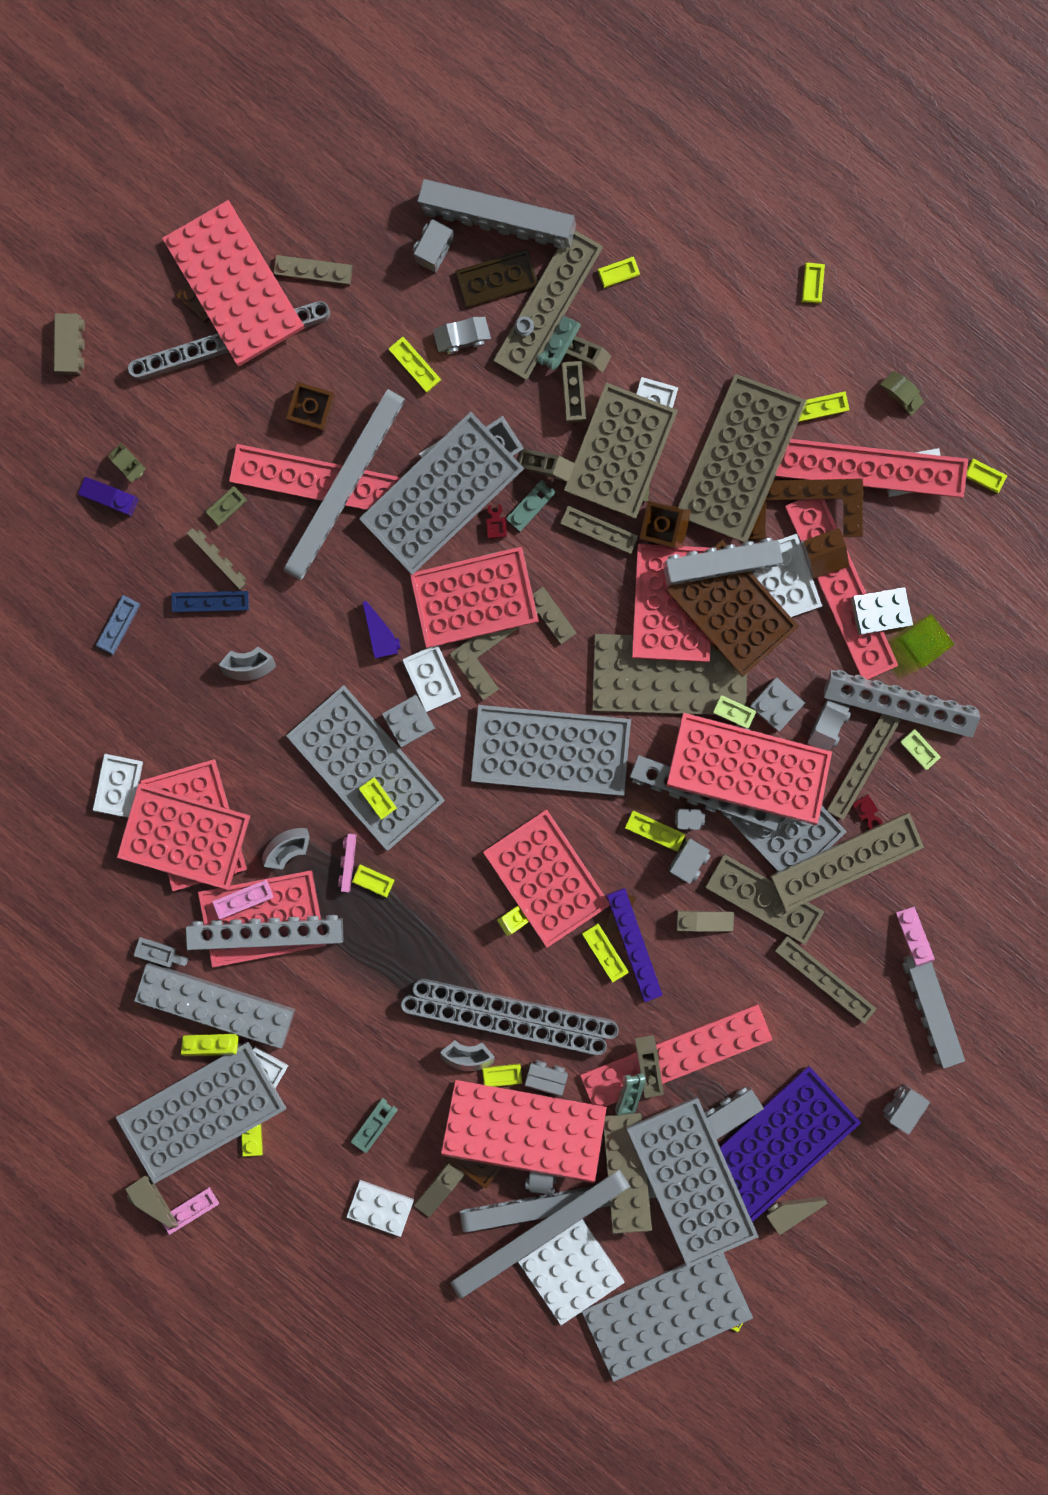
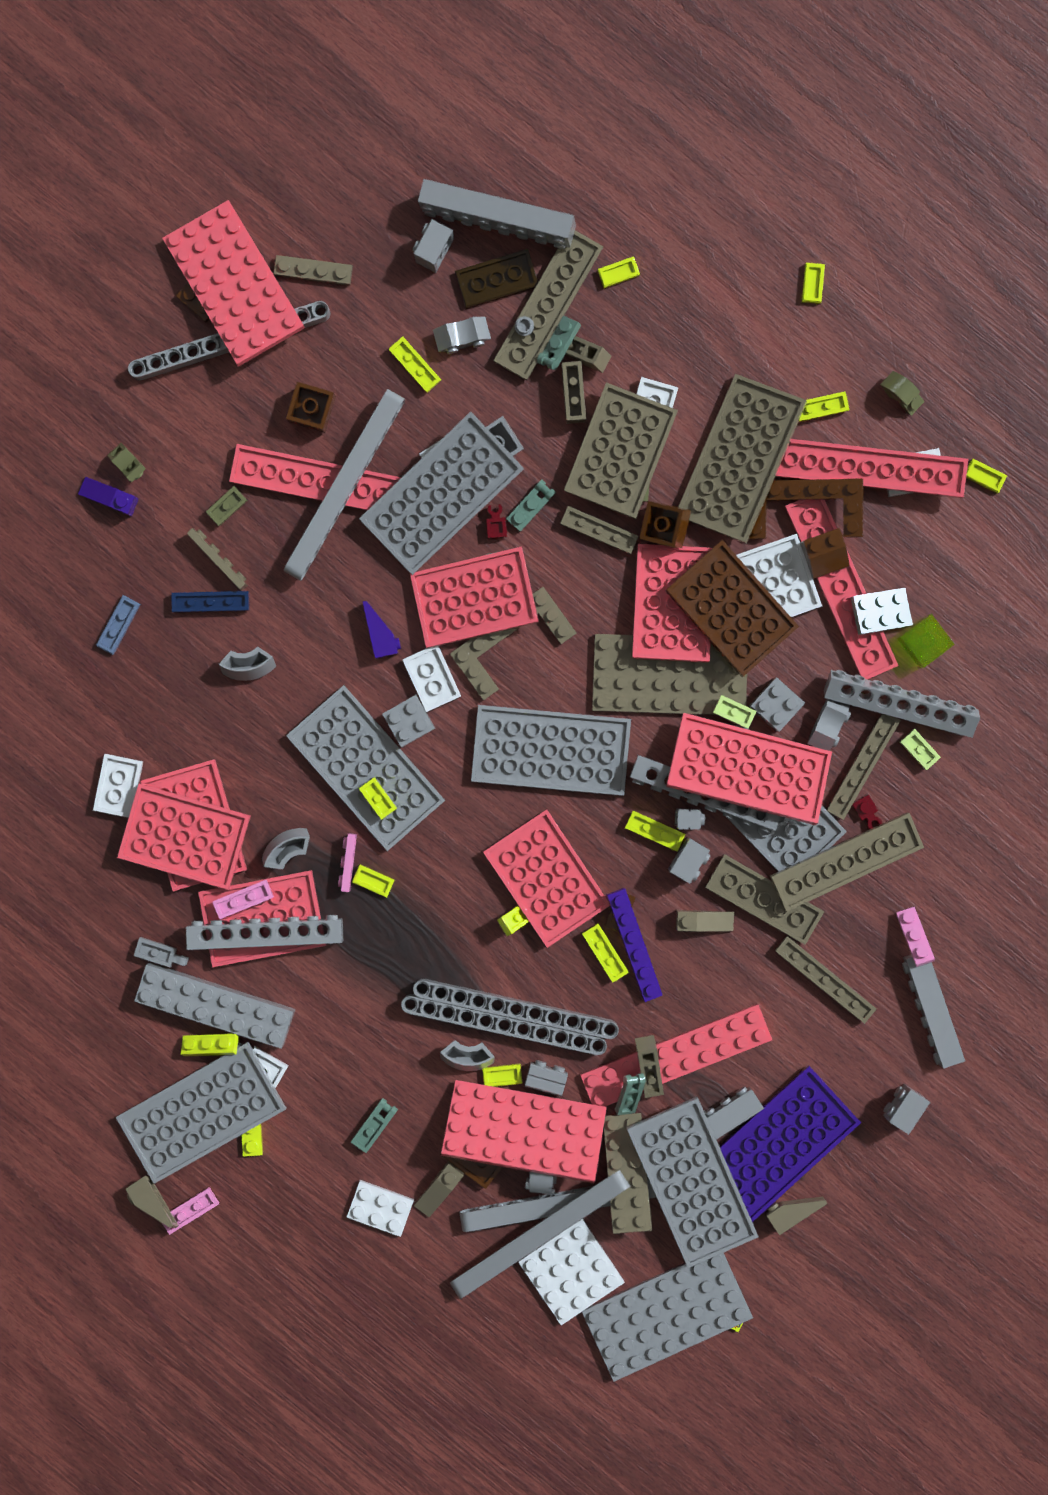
(68, 344): dark tan brick -> none
(546, 464): dark tan slope -> none
(722, 562): light grey brick -> none

